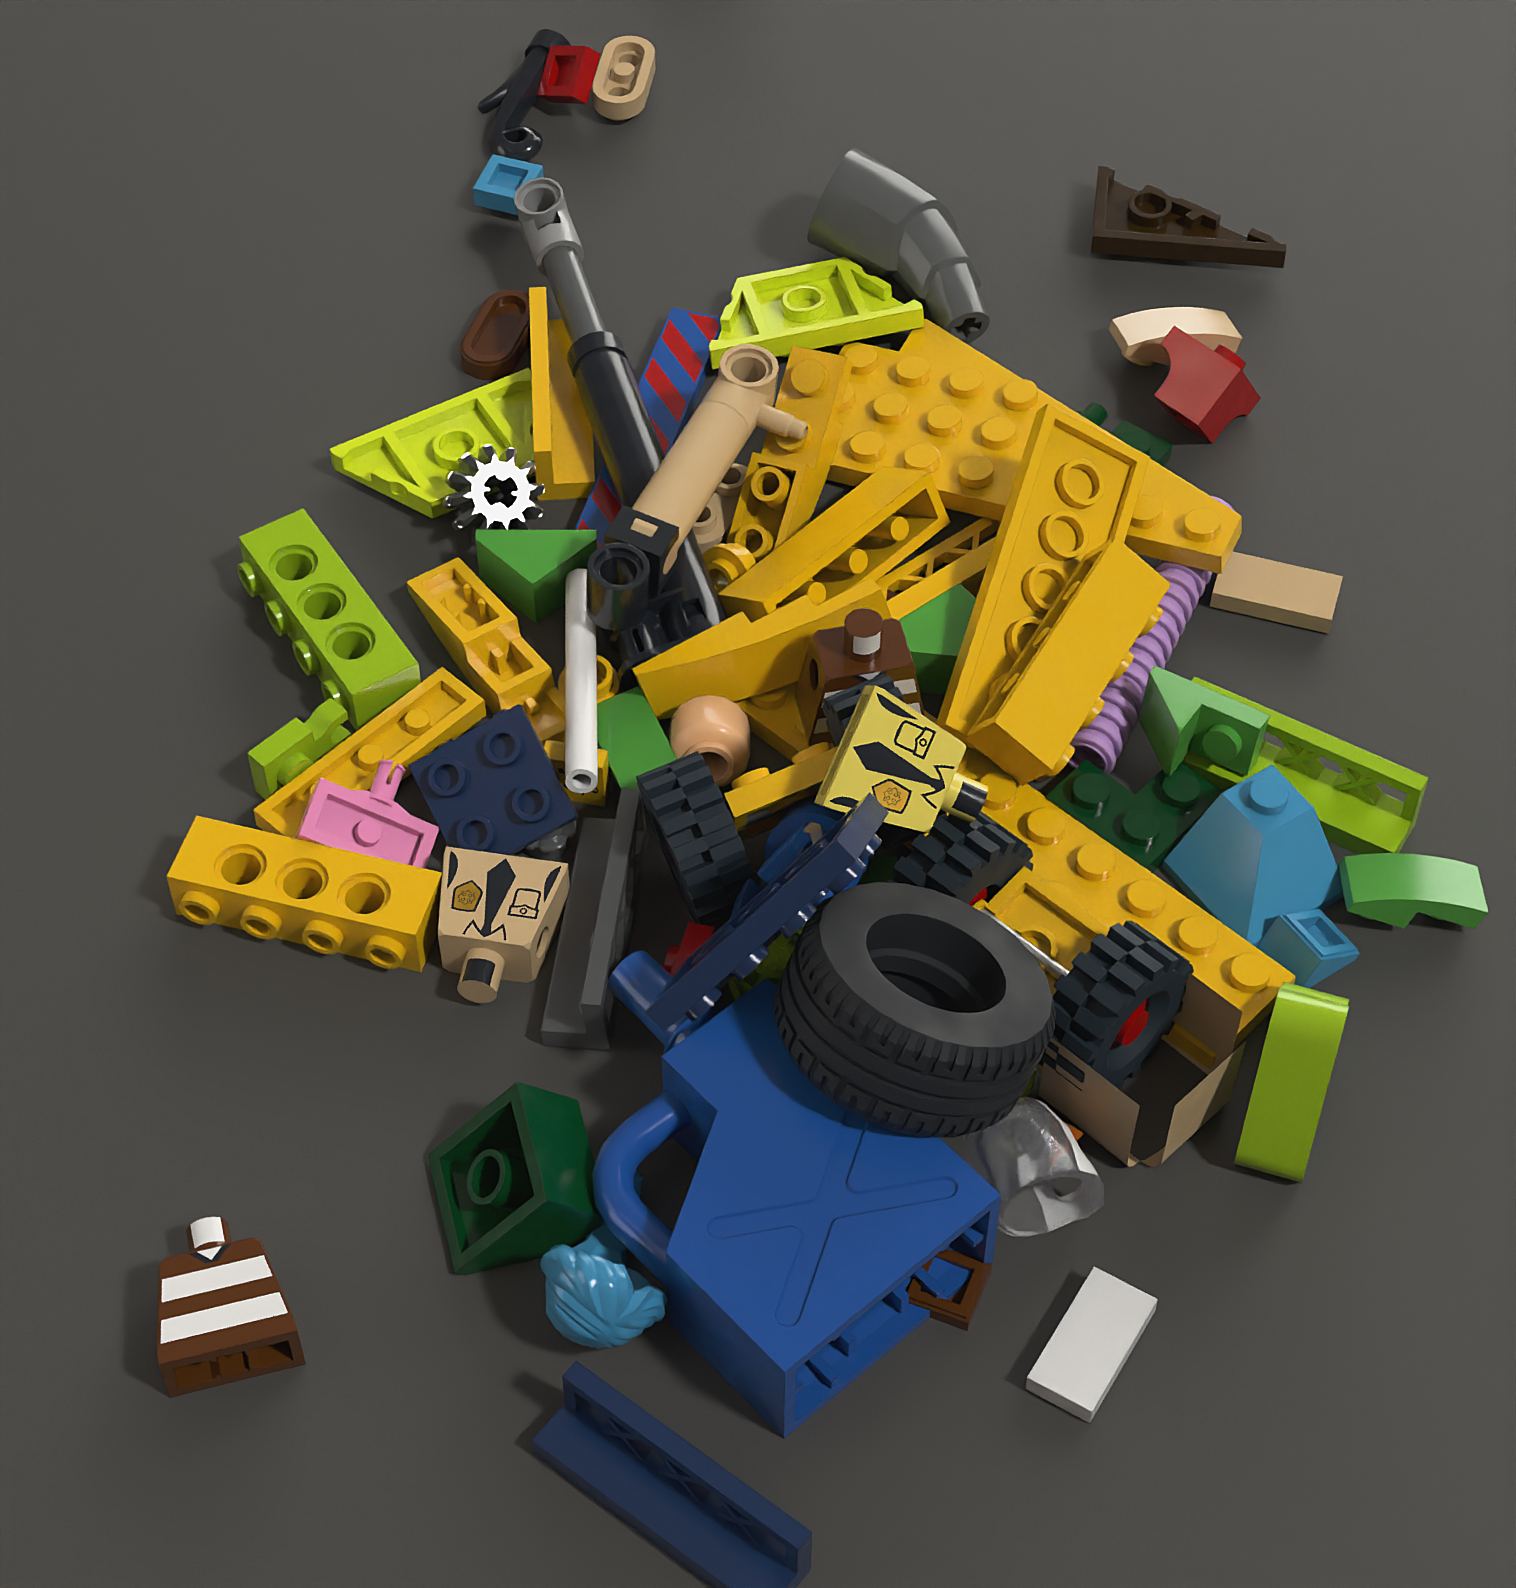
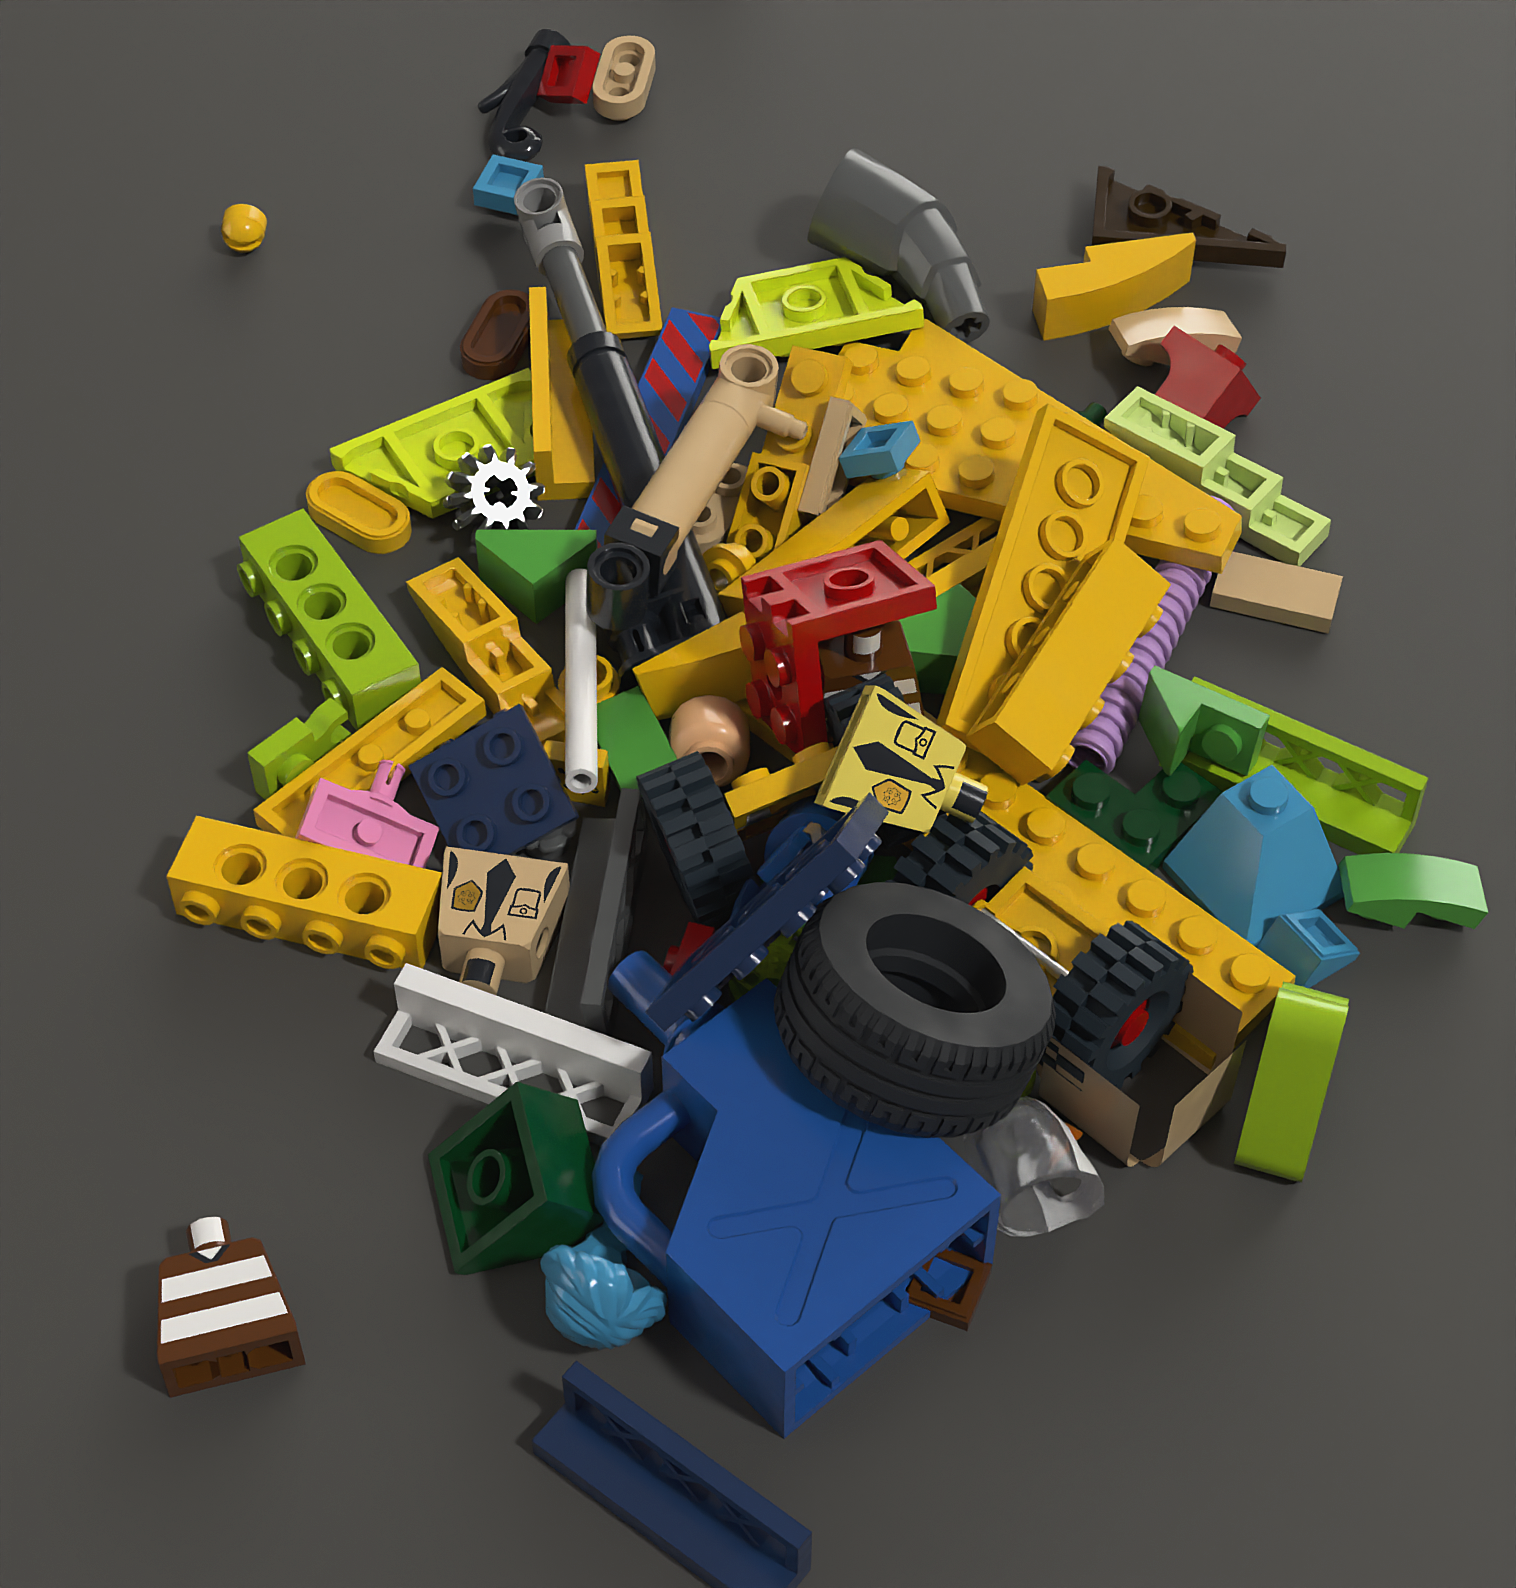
(243, 227): none -> yellow hinge
(359, 512): none -> yellow tile
(513, 1034): none -> white fence
(623, 249): none -> yellow slope
(809, 603): none -> red bracket
(826, 477): none -> tan tile
(879, 450): none -> dark azure plate
(1091, 1344): white tile -> none
(1110, 283): none -> yellow slope
(1206, 459): none -> yellowish green slope

